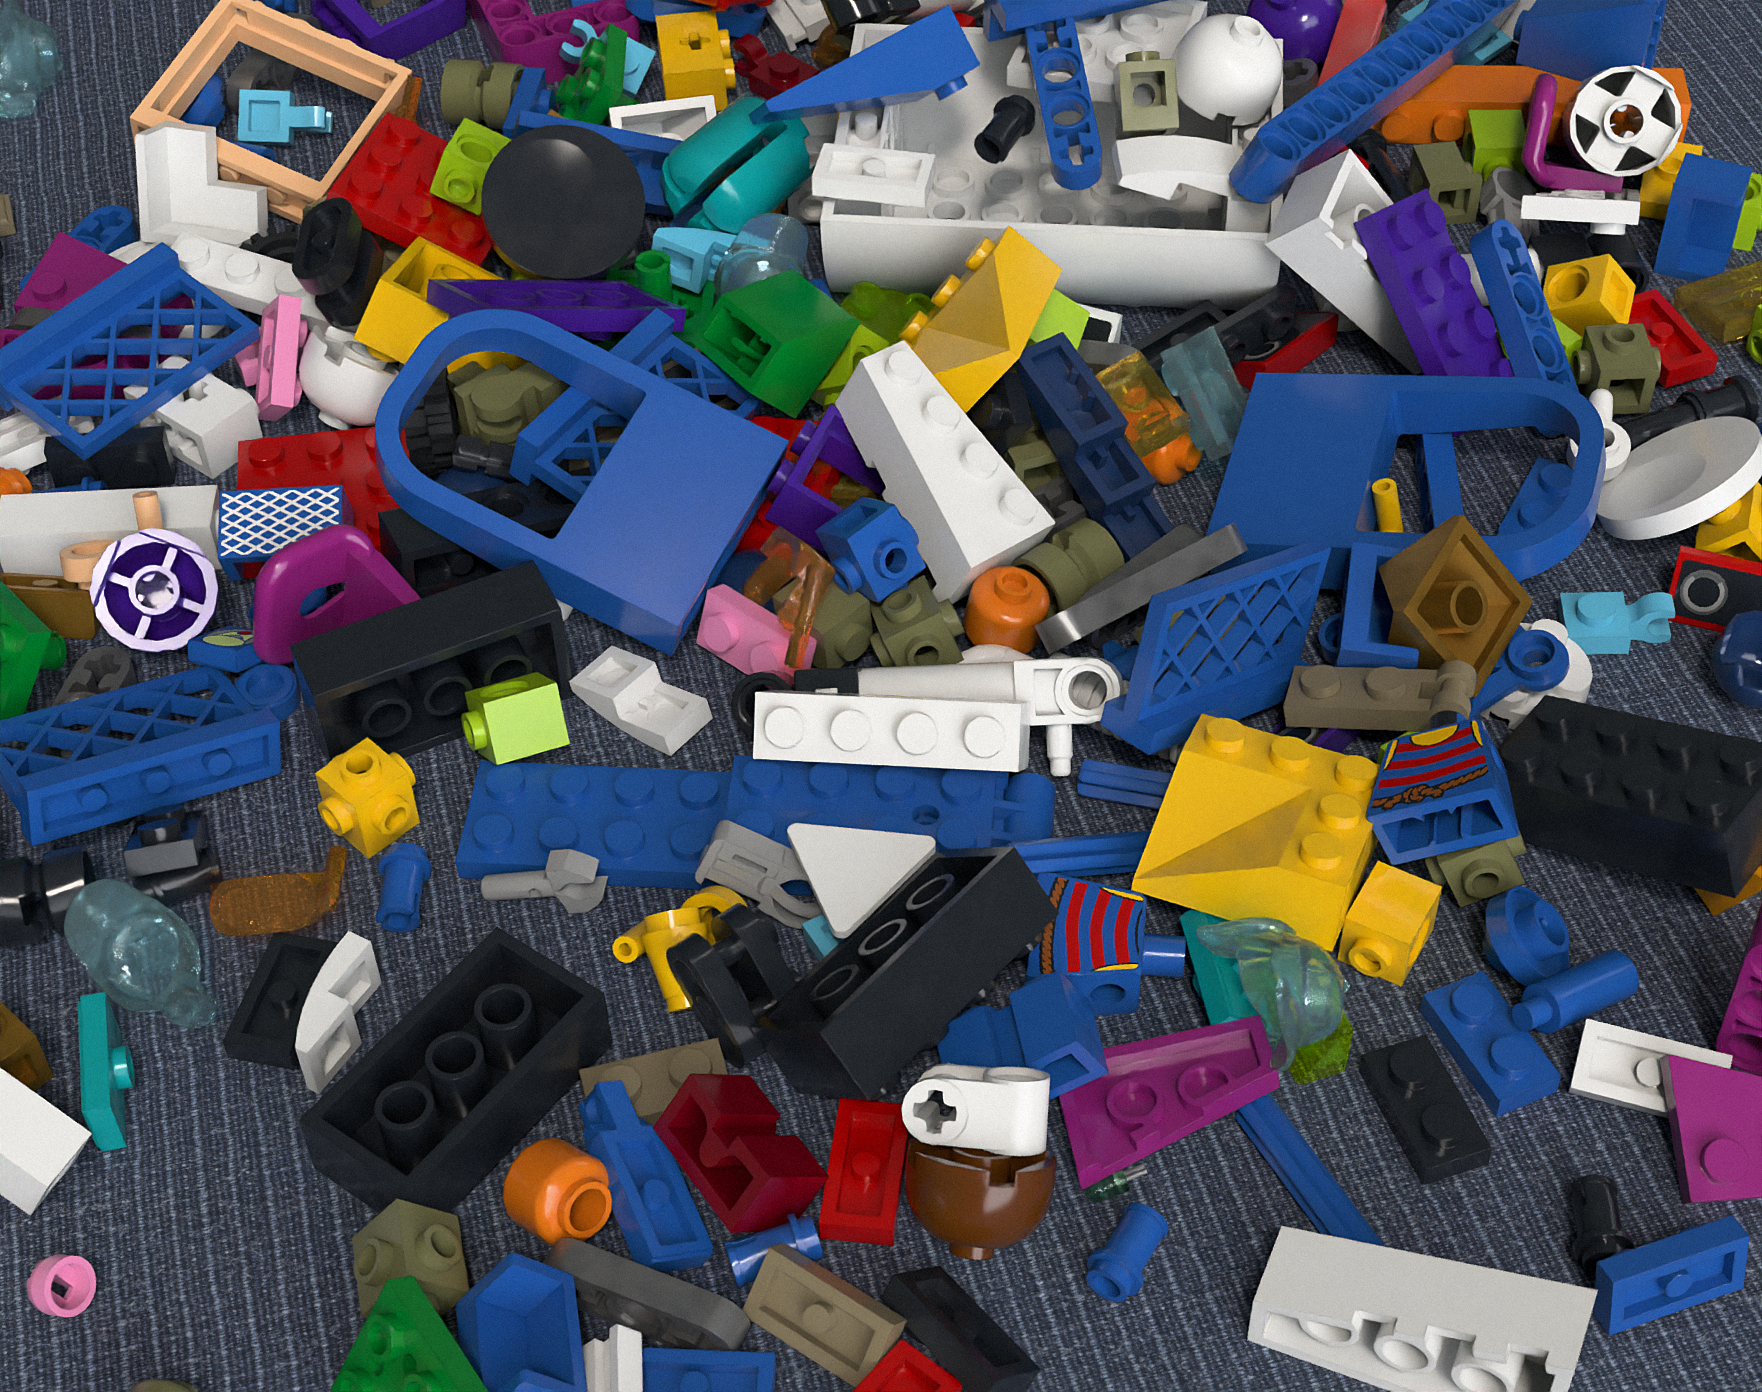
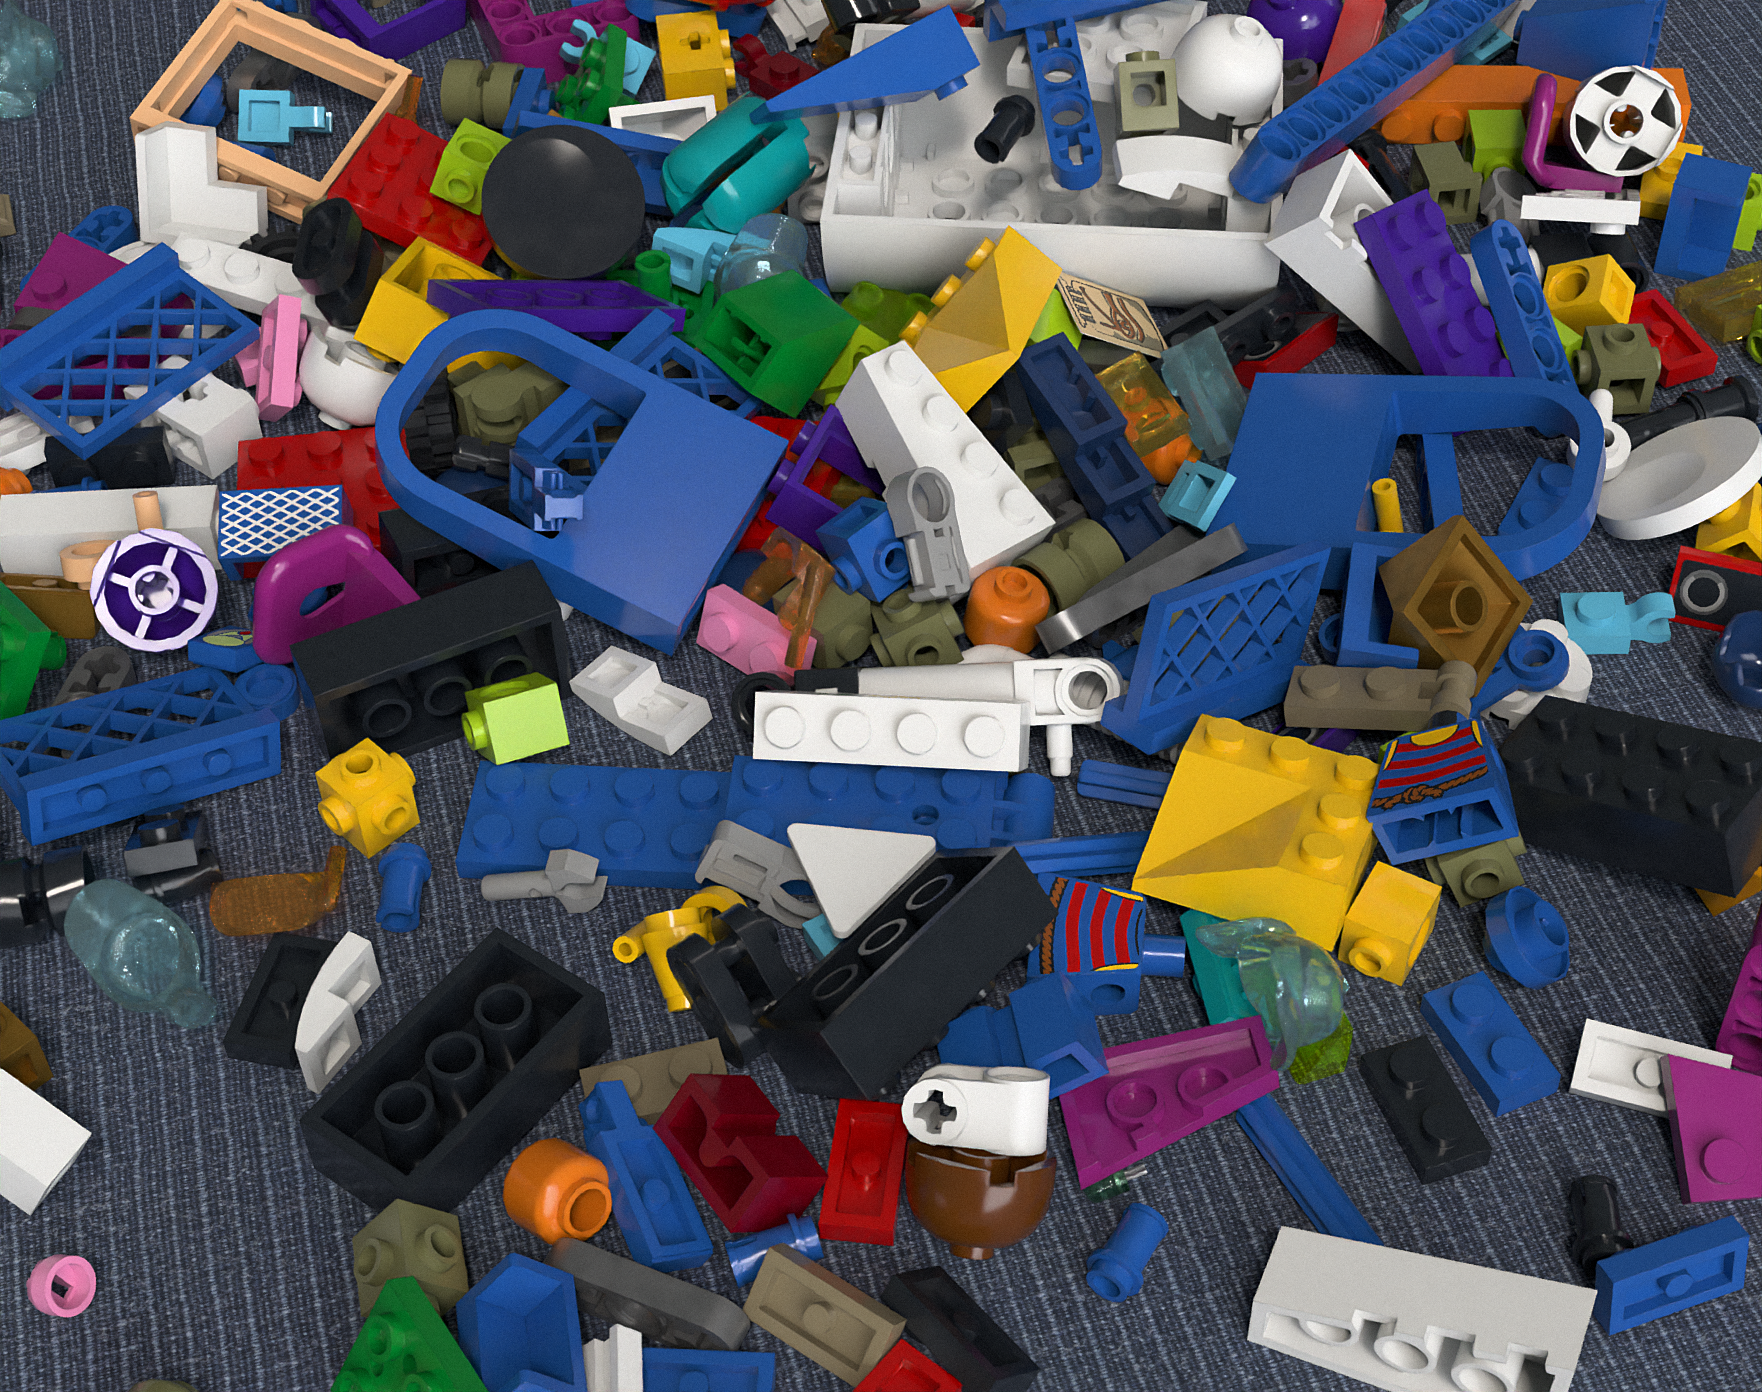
(104, 1072): teal plate -> none
(541, 491): none -> blue hinge
(874, 175): white plate -> none
(932, 544): none -> light grey piece
(1111, 315): none -> sticker
(1196, 494): none -> medium azure slope
(1576, 993): blue cylinder -> none

